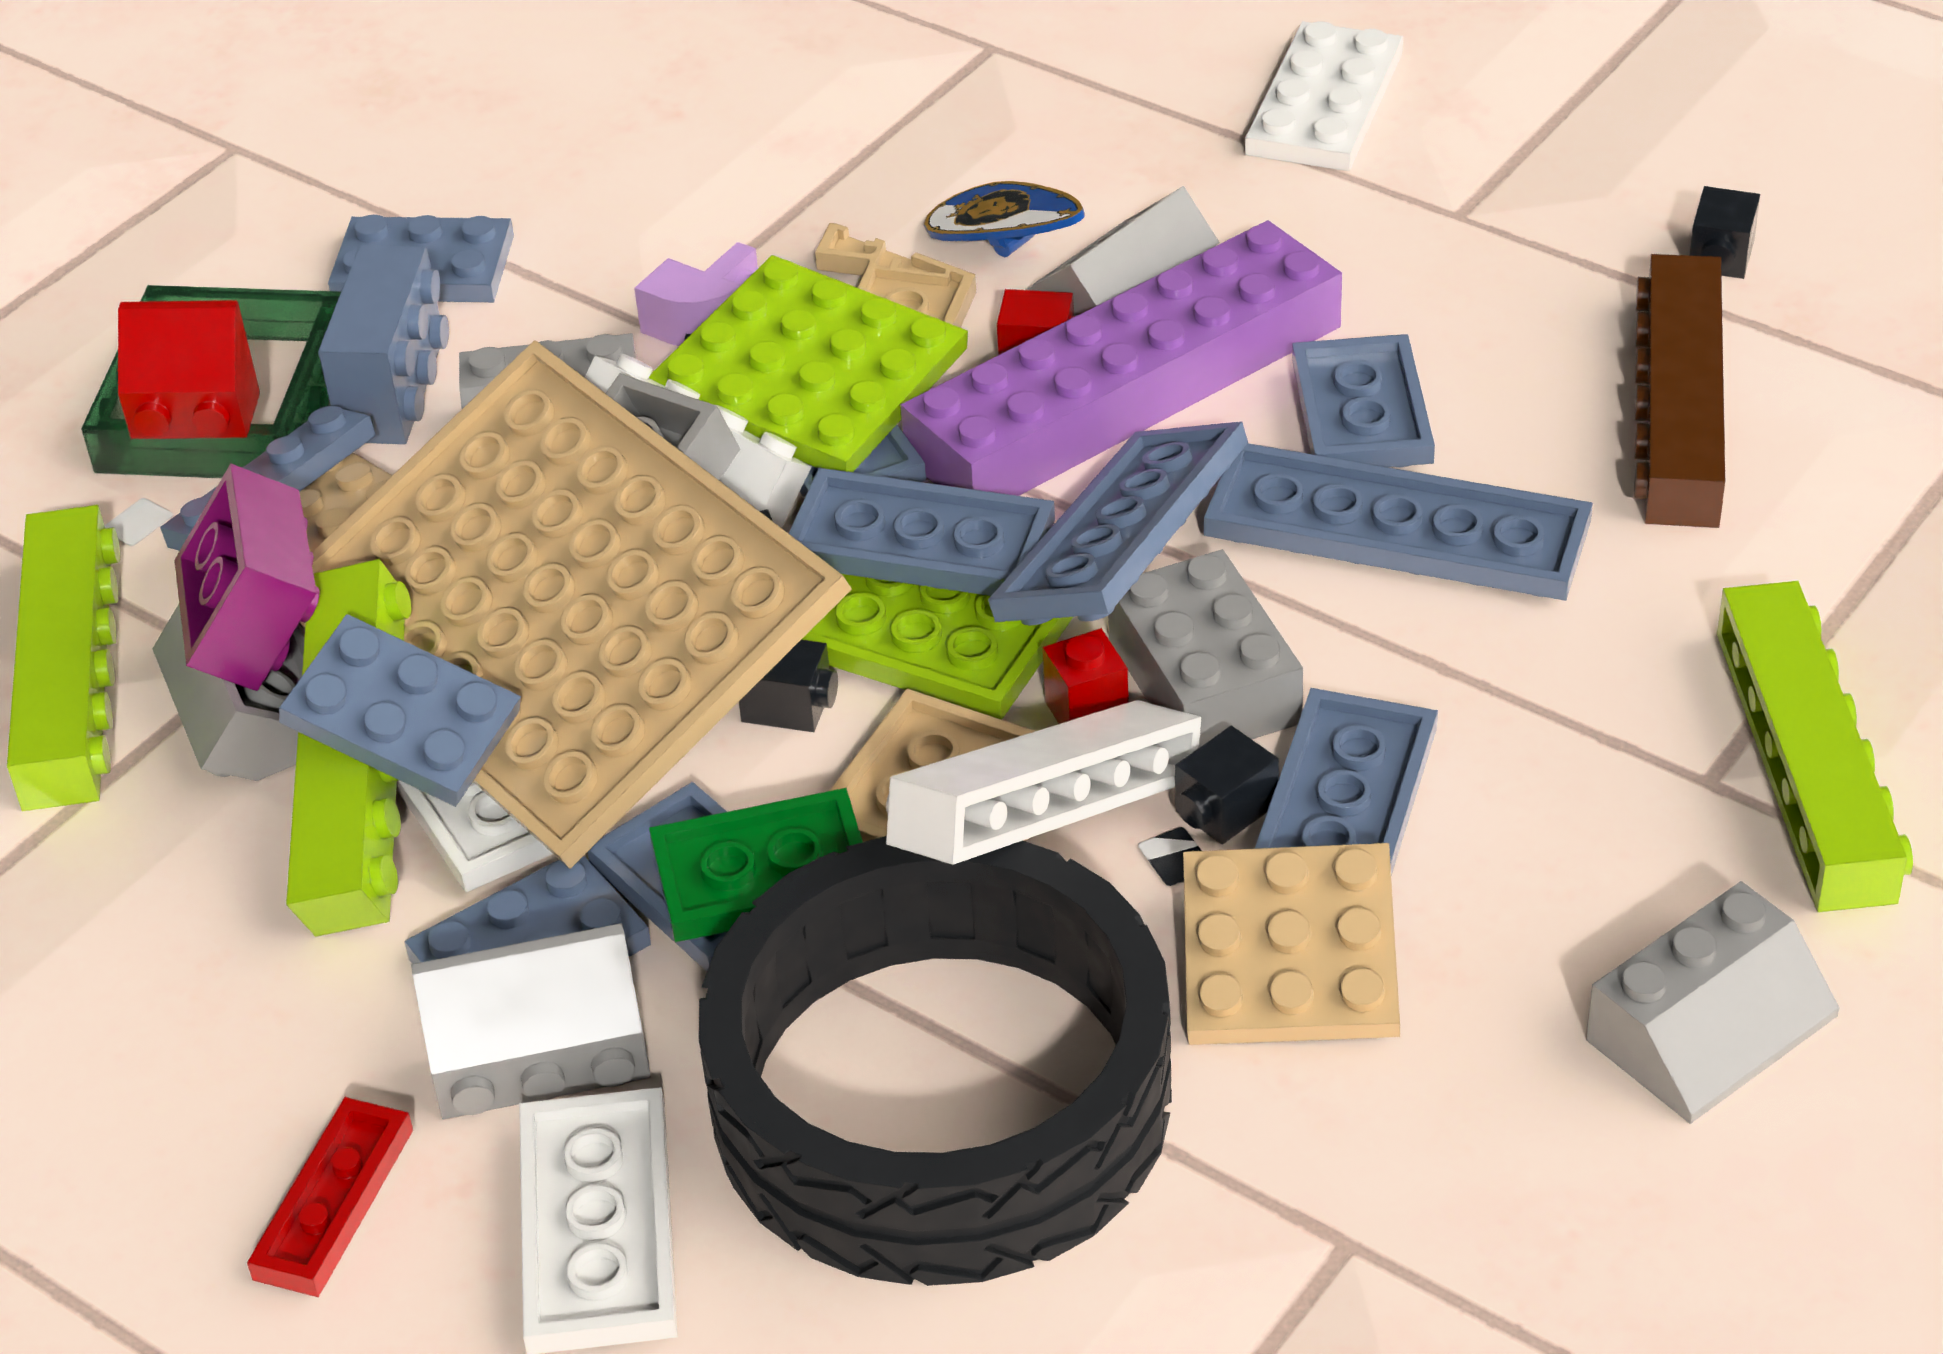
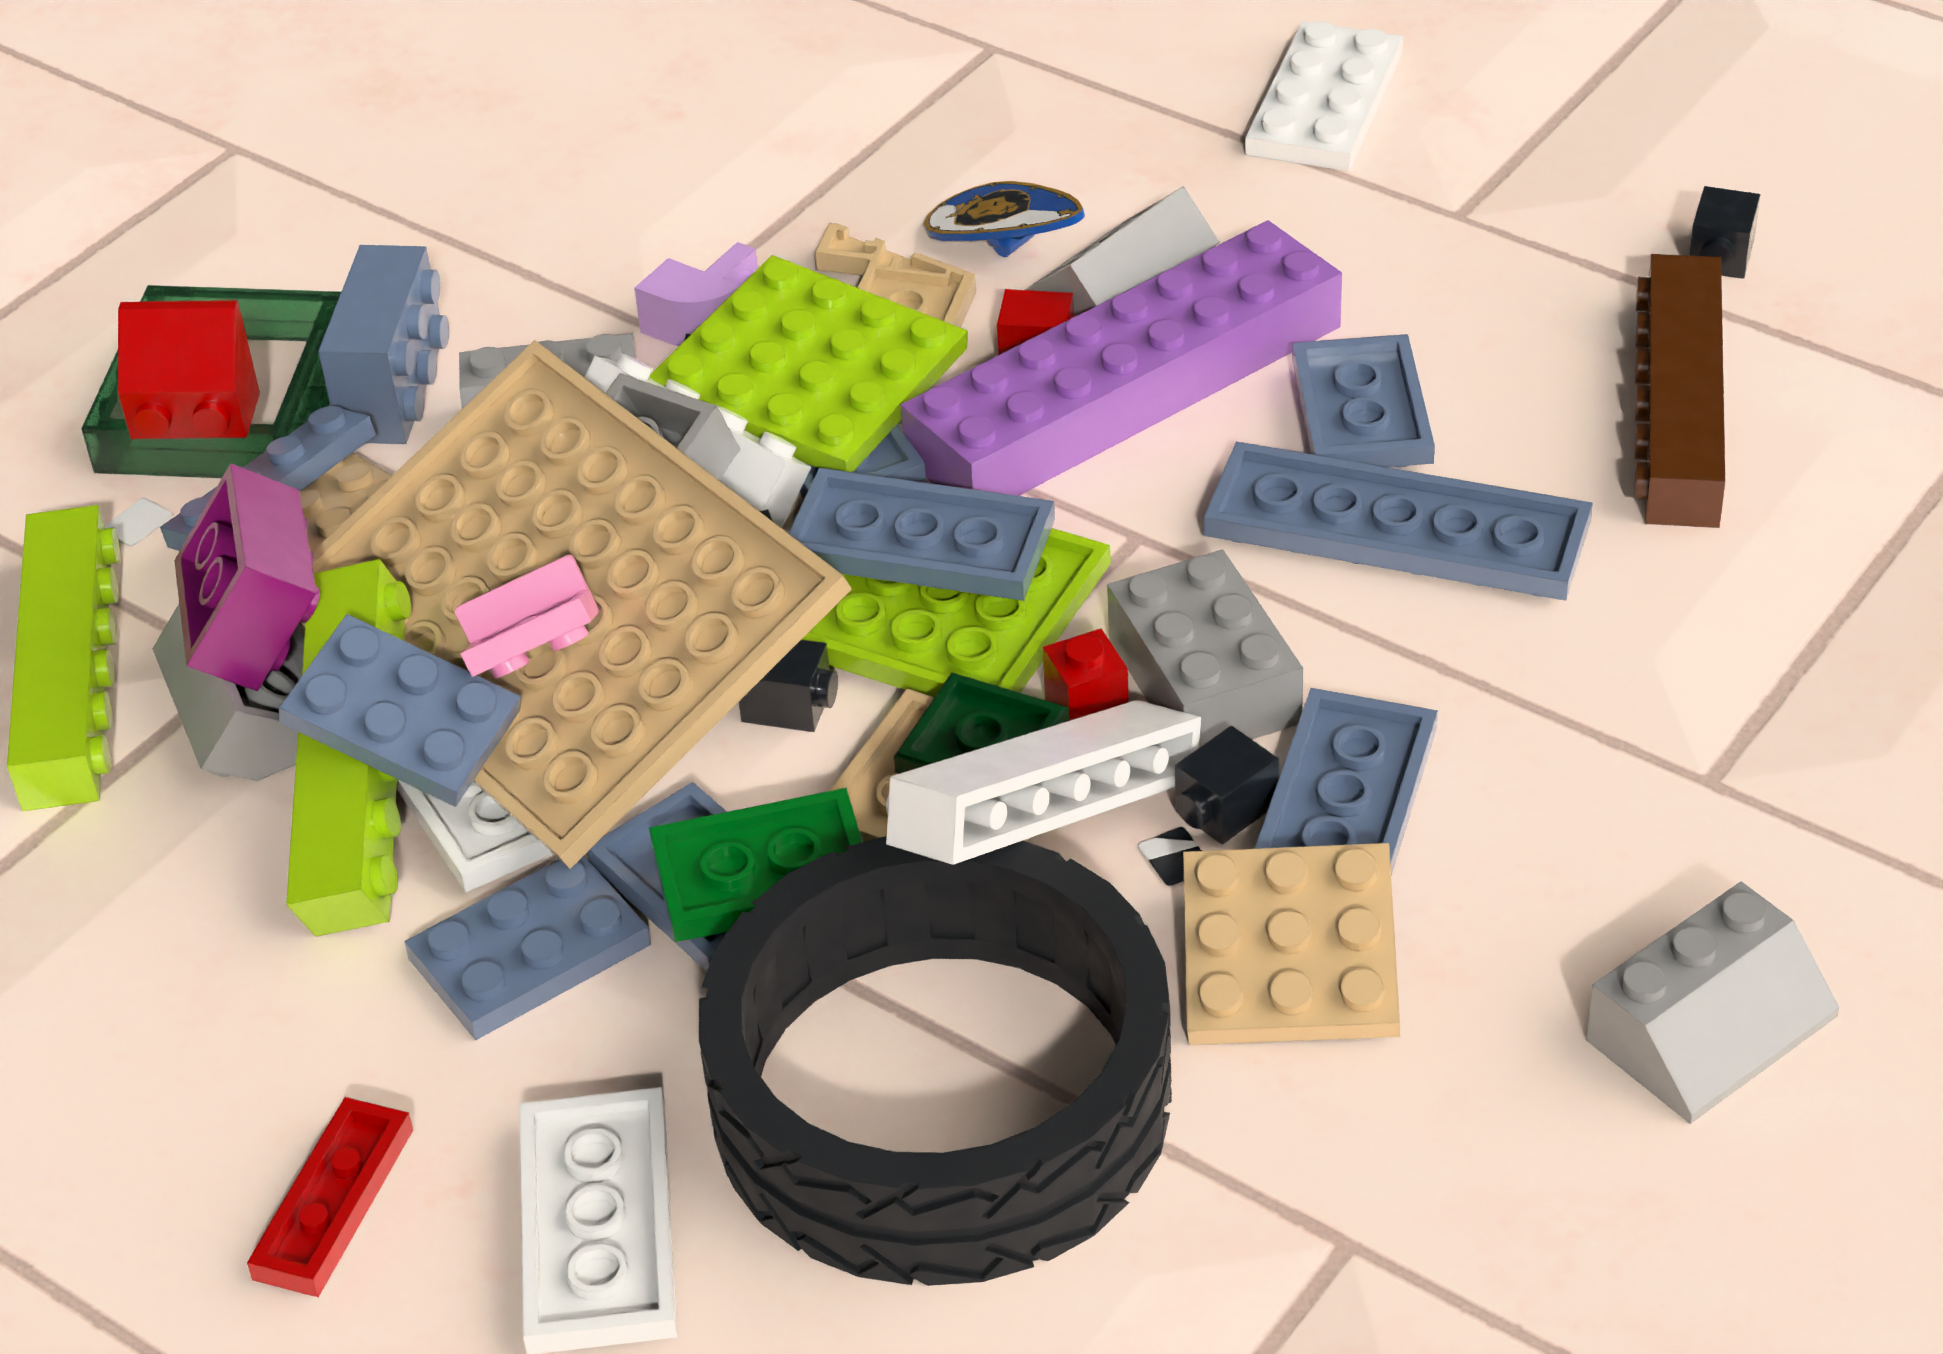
(463, 250): sand blue plate -> none
(525, 613): none -> bright pink bracket
(531, 1021): slope -> none
(971, 717): none -> dark green tile
(1118, 524): sand blue plate -> none
(1812, 748): lime brick -> none

